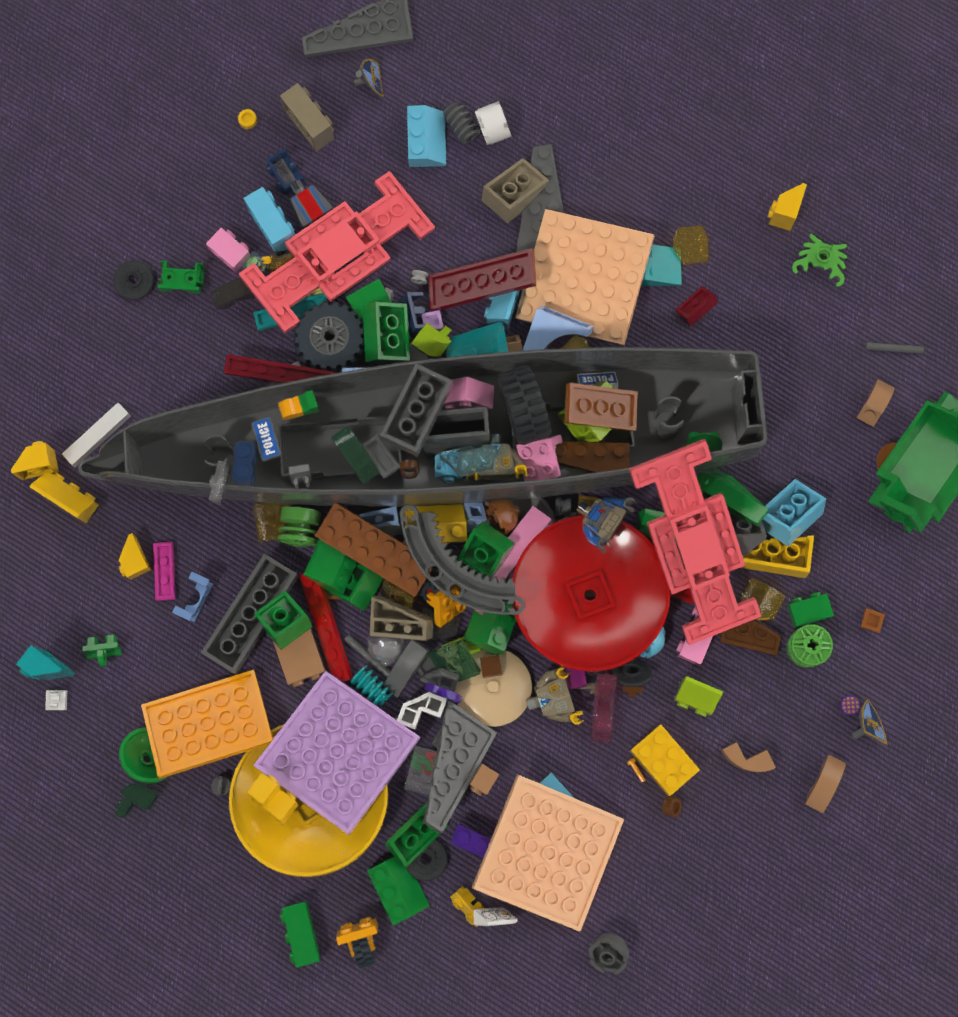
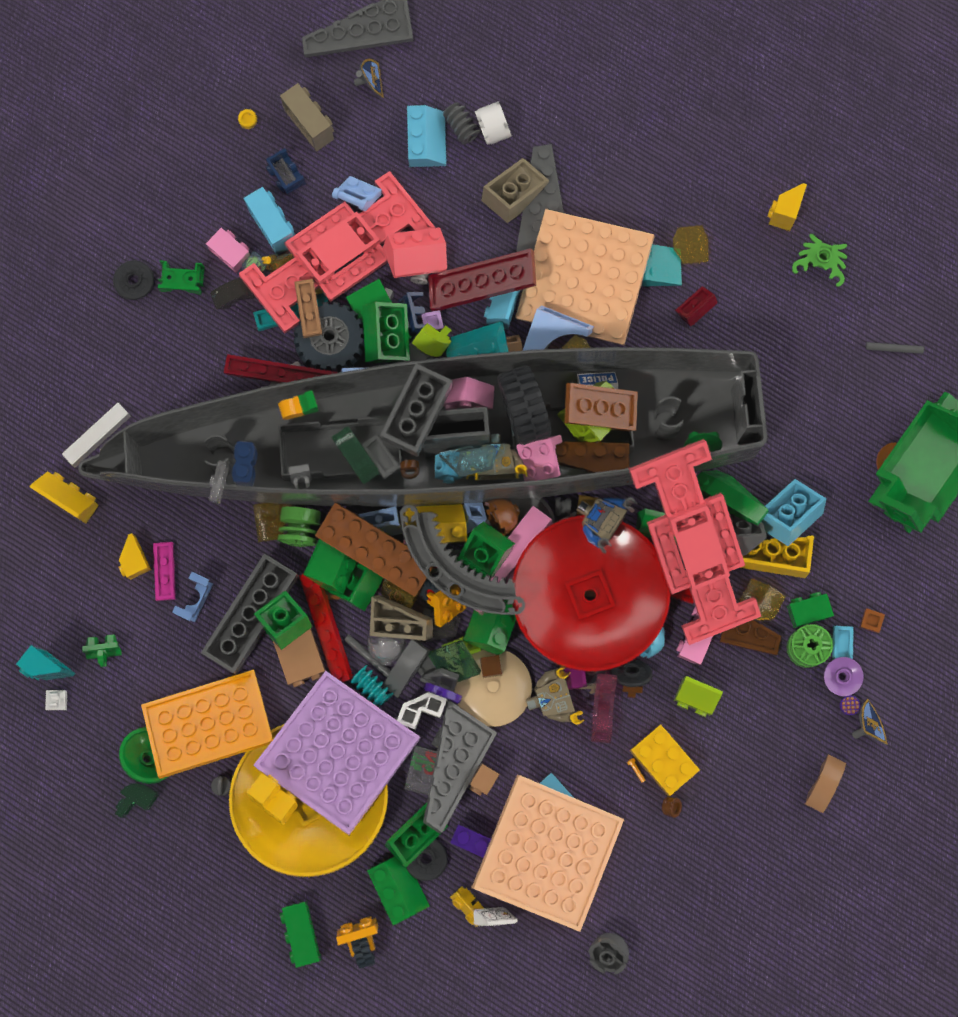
(35, 461): yellow slope -> none
(266, 439): tile -> none
(307, 203): torso -> none
(308, 308): none -> medium nougat tile
(357, 193): none -> light blue plate
(416, 252): none -> coral slope
(757, 763): medium nougat brick -> none
(842, 642): none -> medium azure tile
(853, 678): none -> medium lavender dish
(876, 403): medium nougat brick -> none

